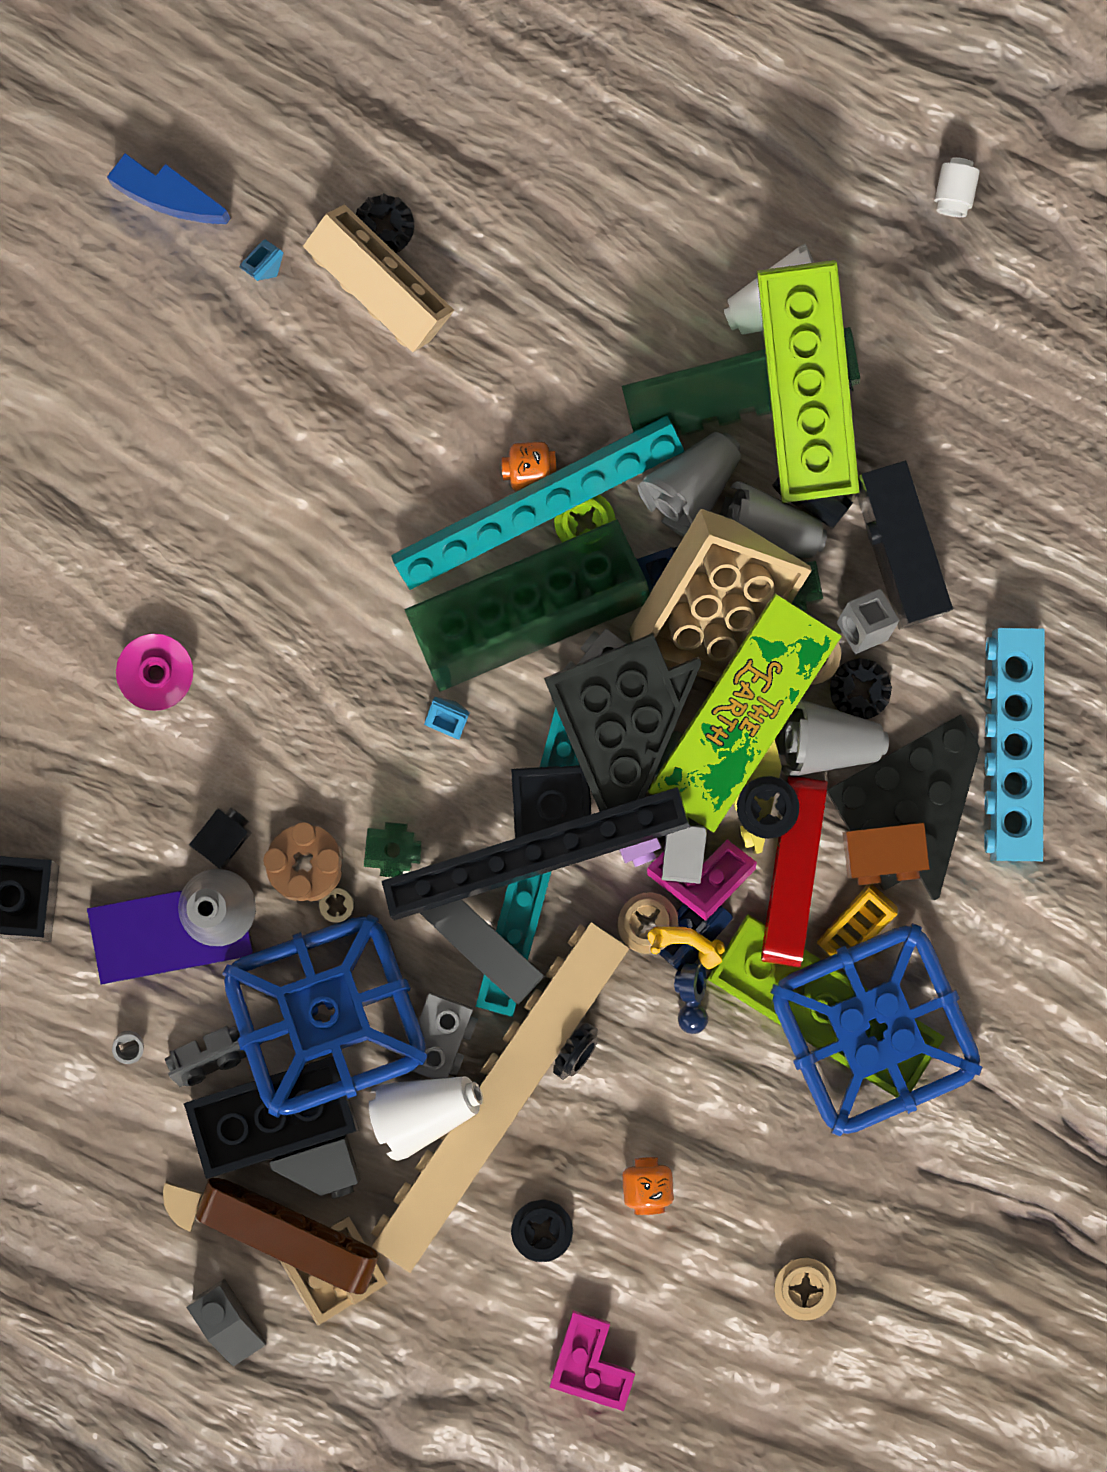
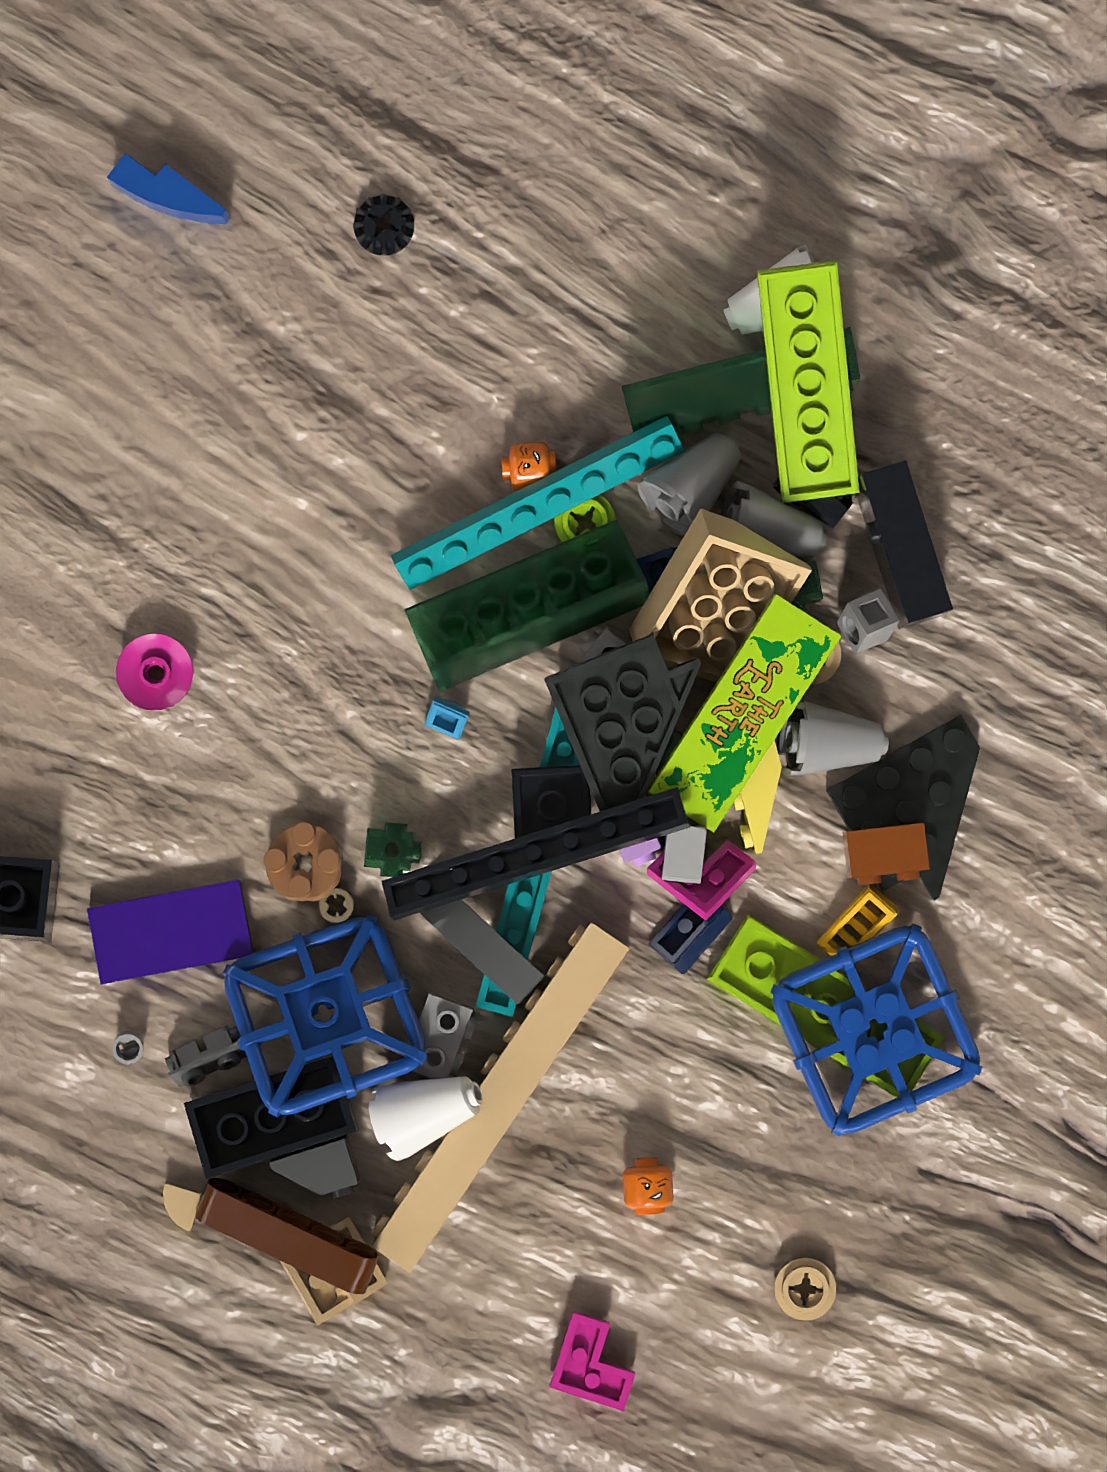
(221, 837): black brick -> none
(226, 1323): dark grey slope -> none
(232, 907): light grey cone -> none
(263, 261): dark azure slope -> none
(378, 278): tan brick -> none
(546, 1248): black gear -> none
(576, 1051): black gear -> none
(647, 905): tan gear -> none
(691, 985): dark blue plate -> none
(709, 952): yellow piece -> none
(786, 805): black gear -> none
(794, 877): red beam -> none
(843, 684): black gear -> none
(956, 187): white brick -> none
(1027, 647): medium azure brick -> none

